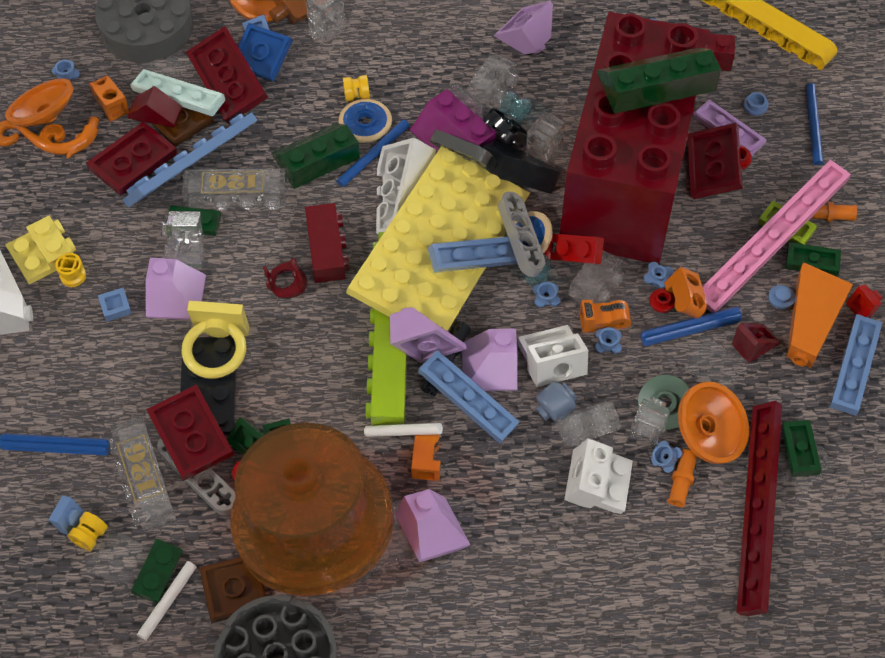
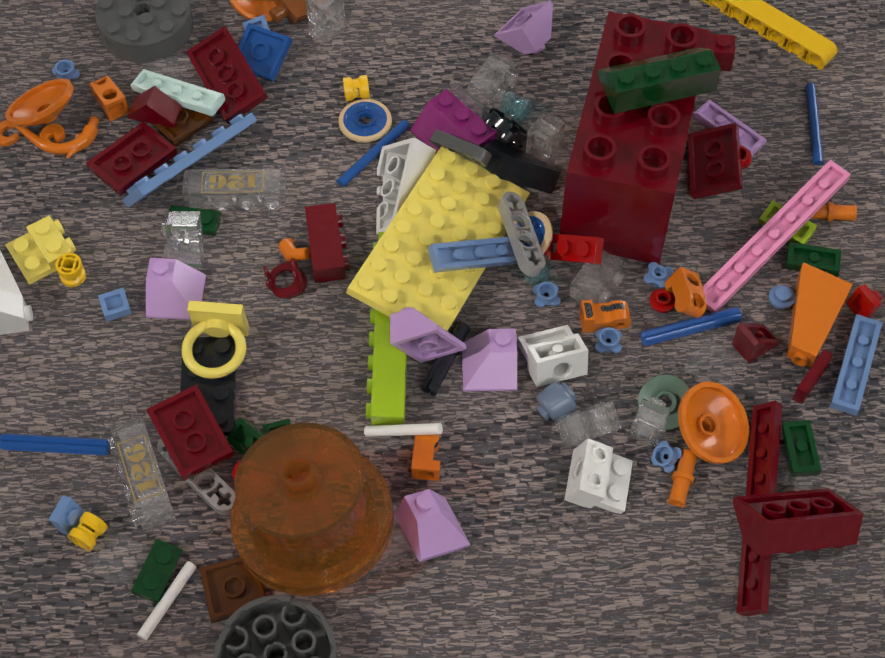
(290, 251): none -> orange arm
(318, 154): dark green slope -> none
(468, 396): medium blue plate -> none
(756, 104): medium blue plate -> none
(797, 521): none -> dark red slope
(812, 377): none -> dark red tile

